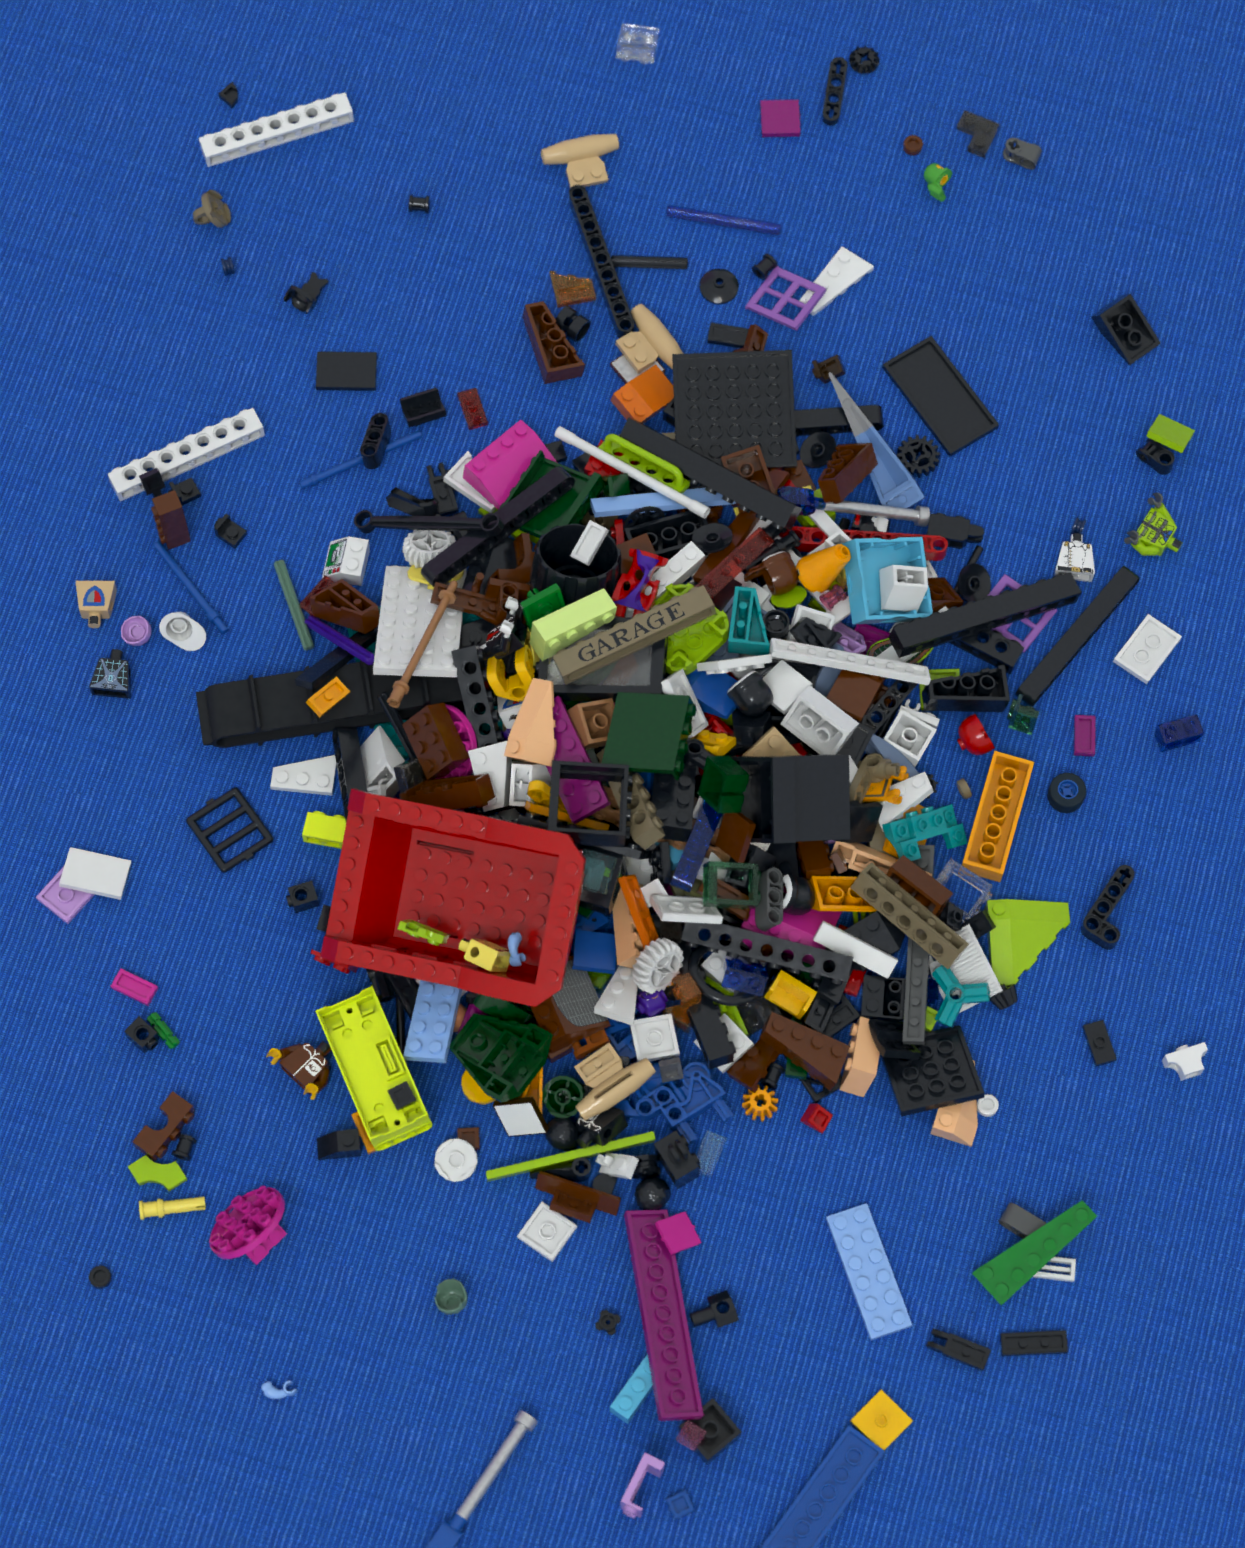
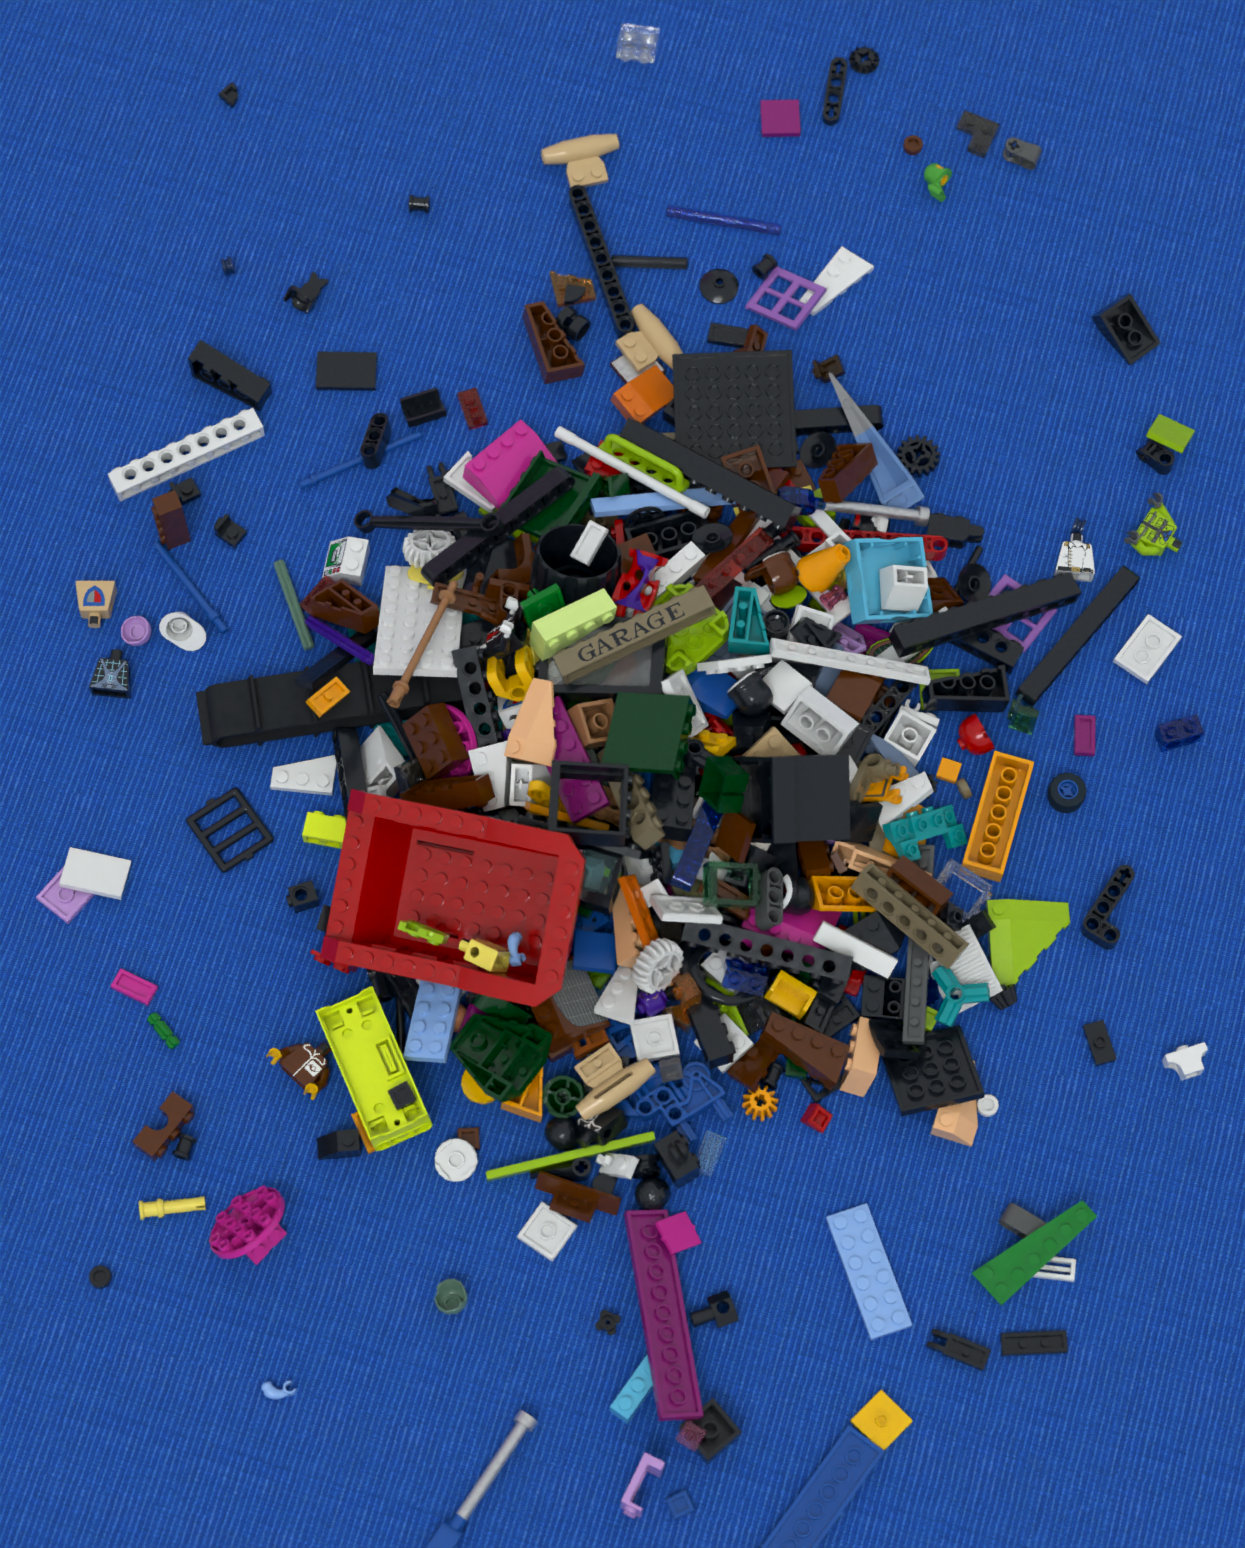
(140, 1026): black brick -> none
(152, 482): black plate -> none
(167, 1175): lime tile -> none
(212, 210): dark tan tile -> none
(228, 376): none -> black wedge
(271, 137): white brick -> none
(521, 1117): white tile -> none
(573, 293): none -> black tile
(940, 396): black tile -> none
(948, 770): none -> light orange tile

